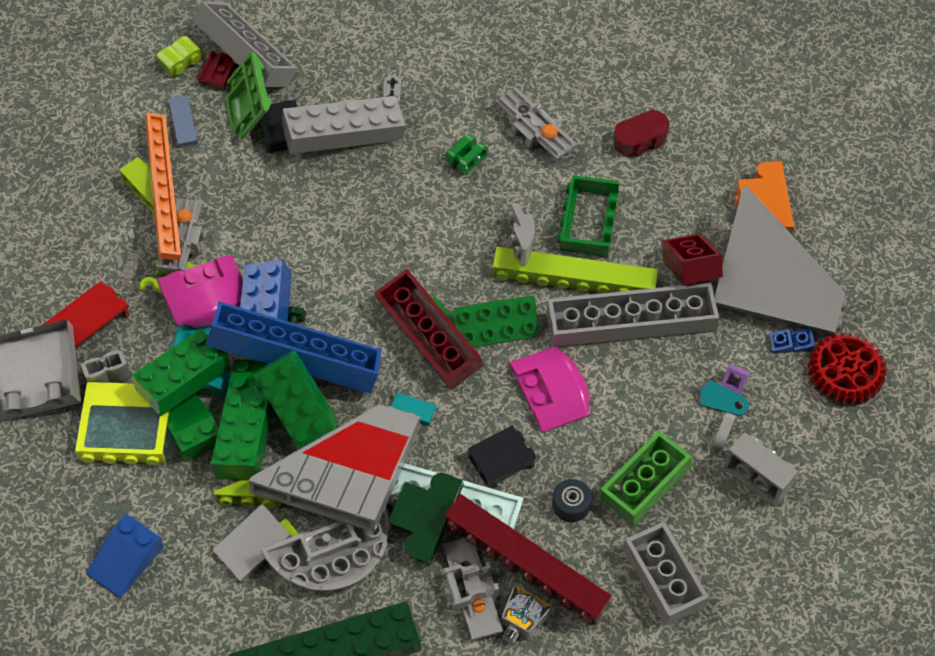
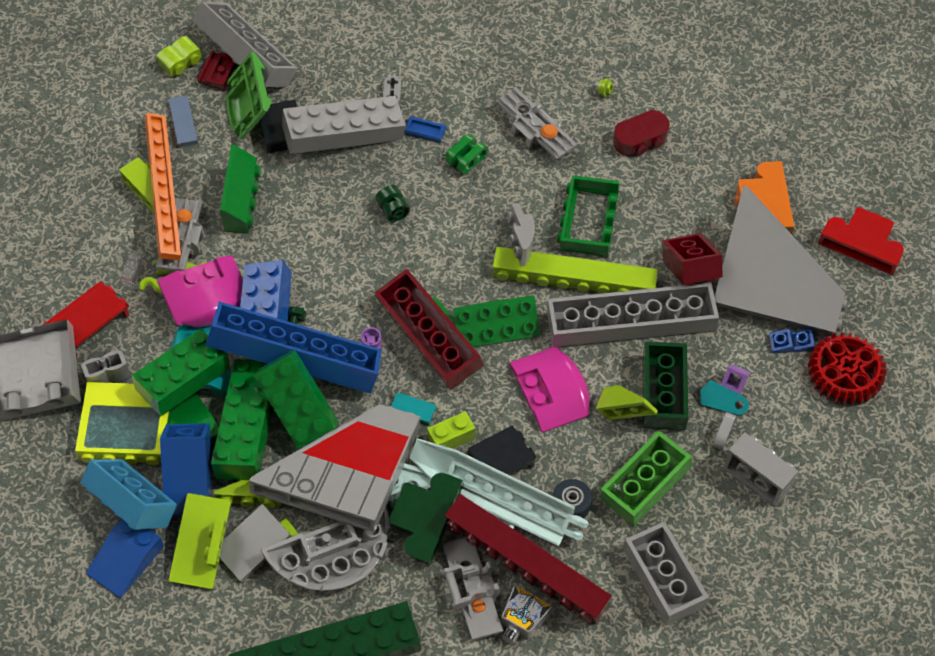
(128, 494): none -> dark azure brick
(185, 462): none -> blue slope
(200, 541): none -> lime bracket
(239, 191): none -> green slope
(371, 337): none -> medium lavender wheel
(392, 203): none -> dark green wheel
(425, 129): none -> blue tile
(452, 431): none -> lime brick
(501, 493): none -> light aqua hinge
(605, 87): none -> lime plate
(621, 403): none -> lime slope
(665, 384): none -> dark green brick
(864, 240): none -> red brick

